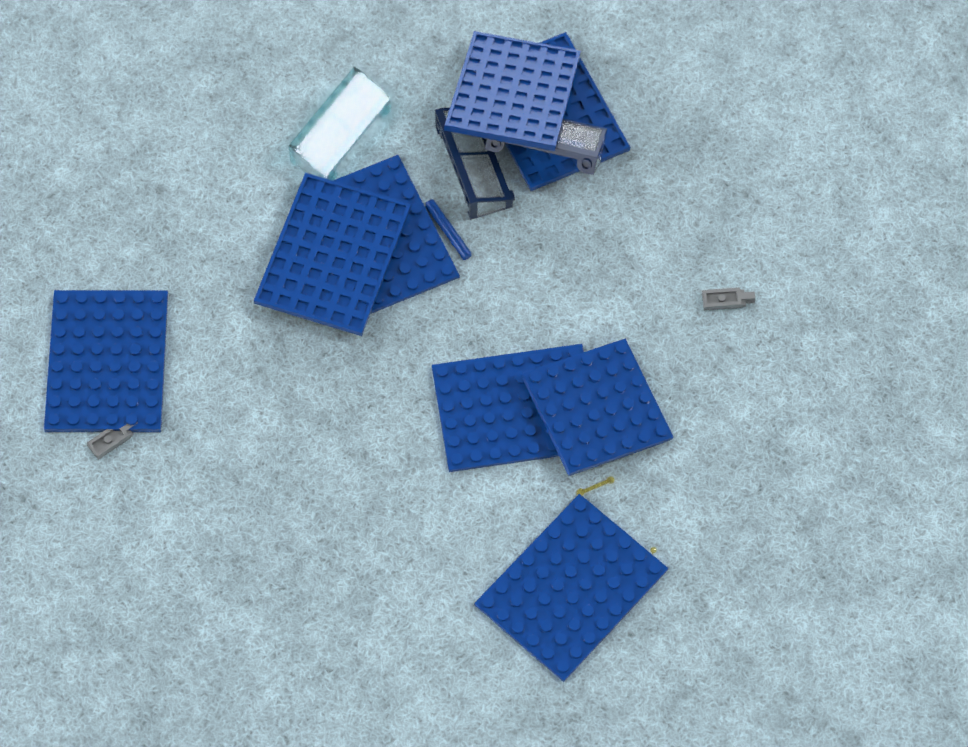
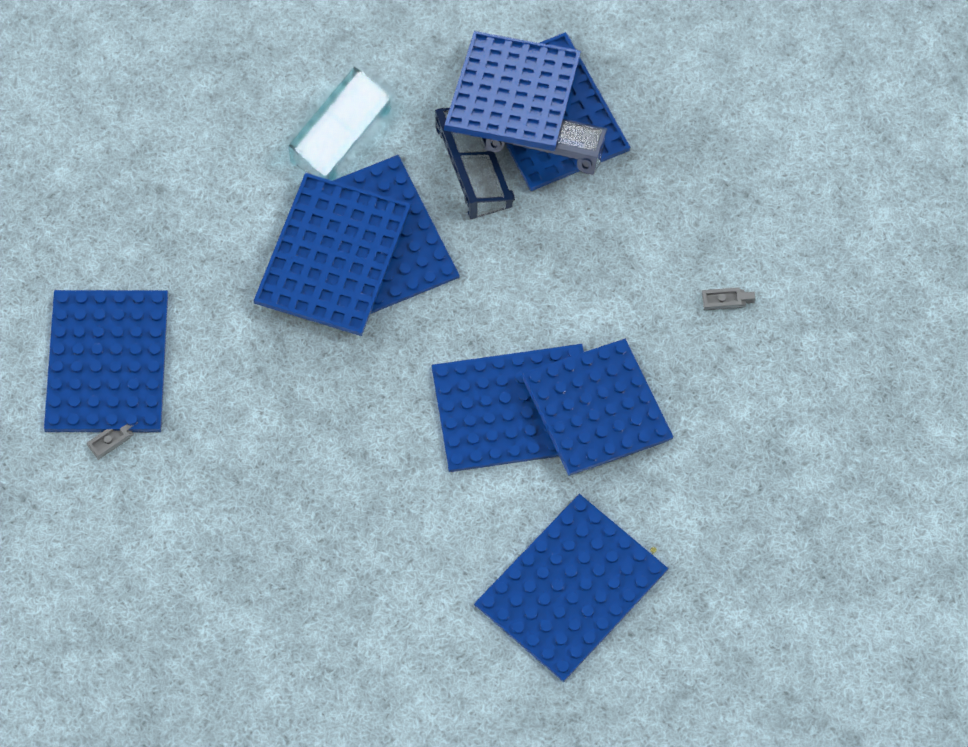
(448, 229): blue axle -> none
(610, 480): clear yellow hinge -> none

